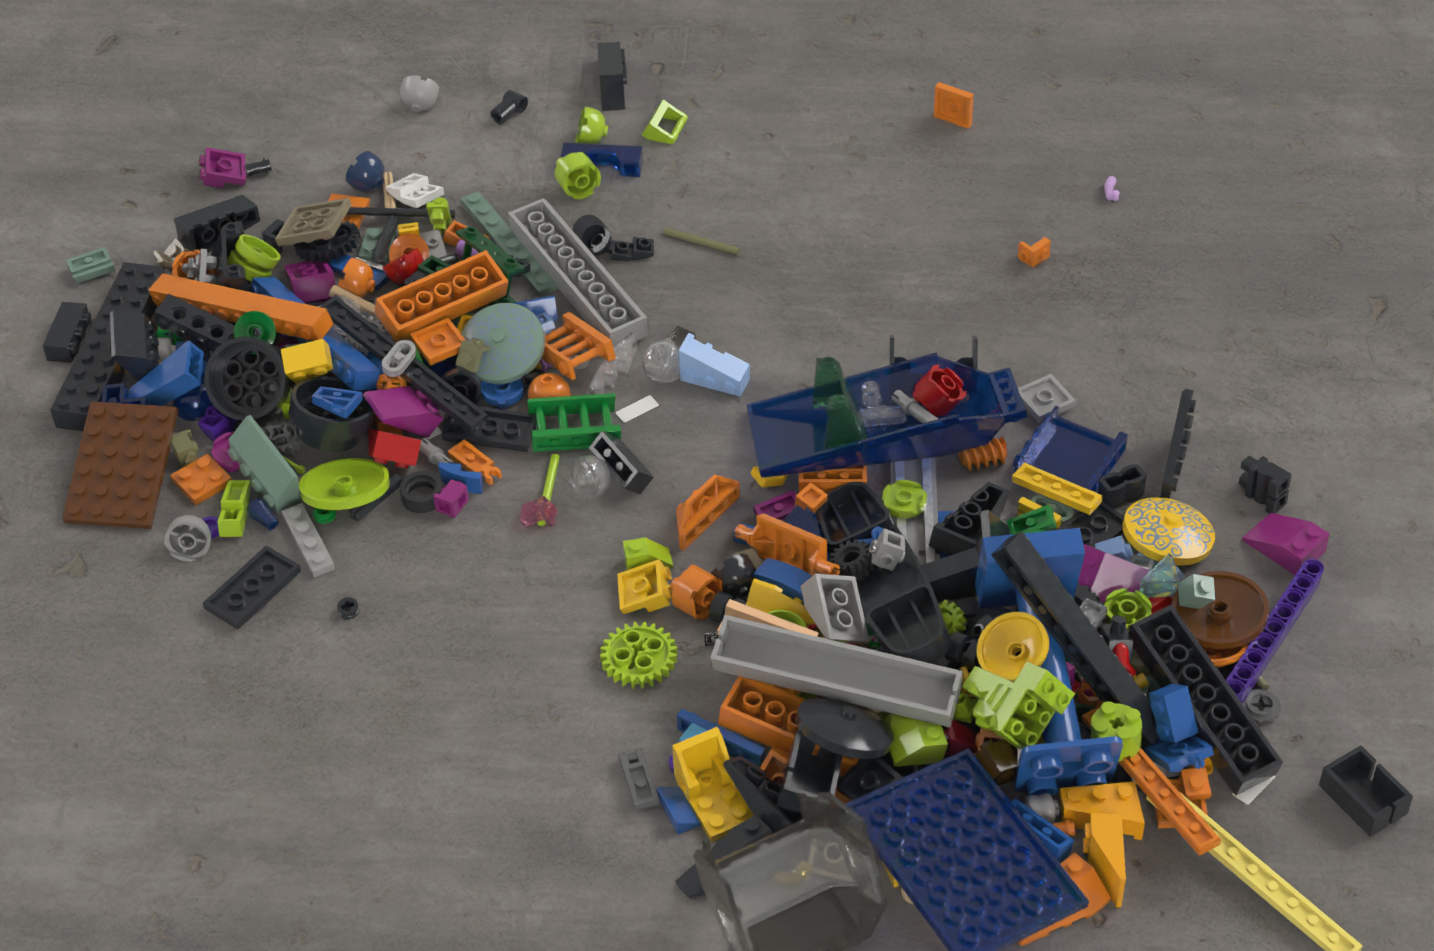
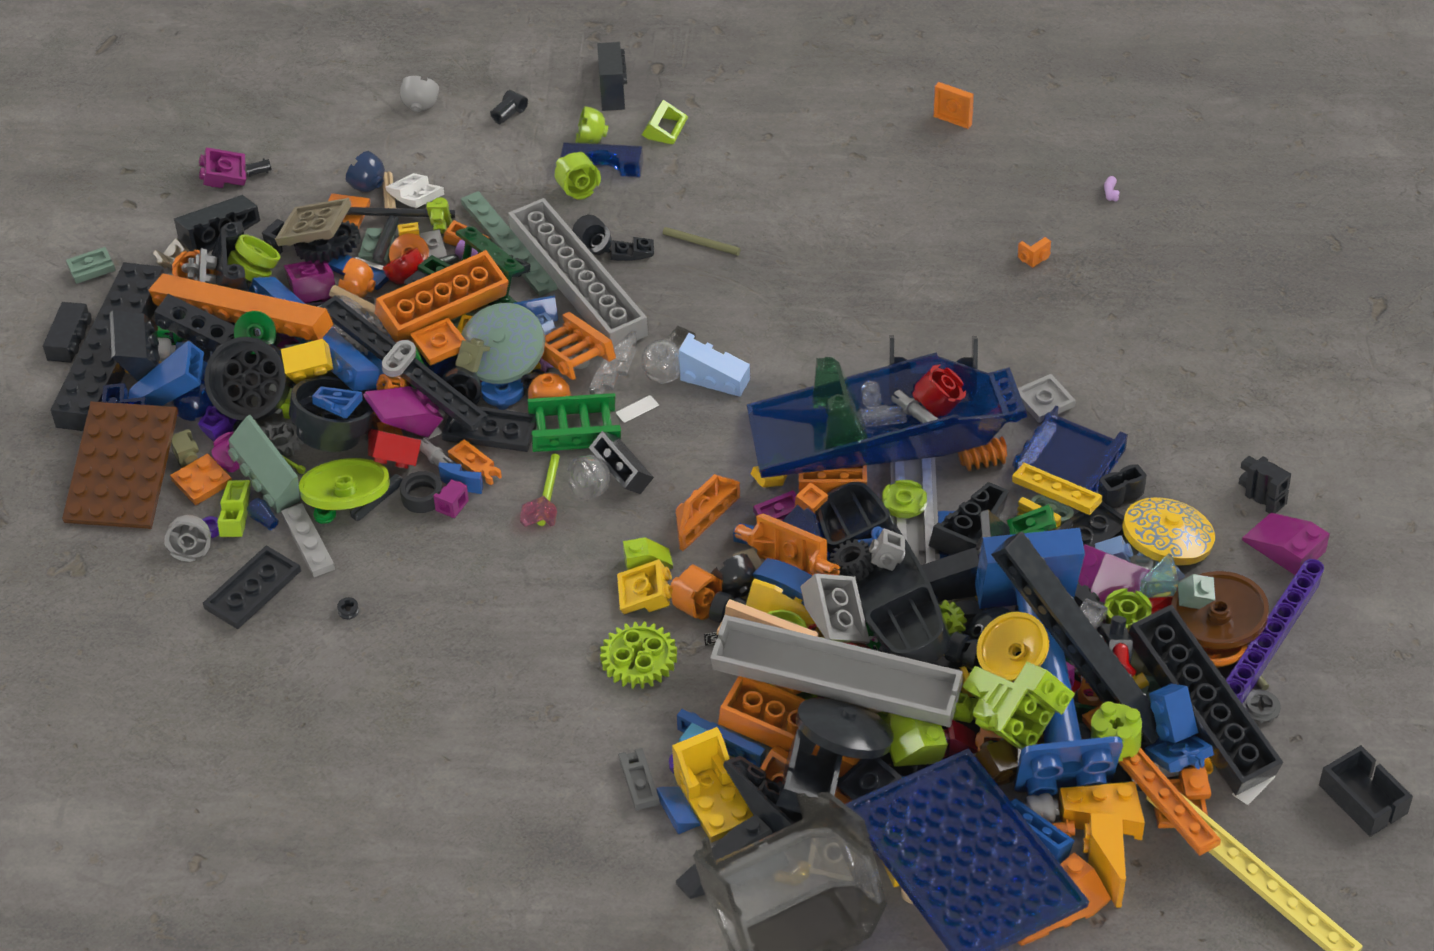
(1180, 437): black wing -> none

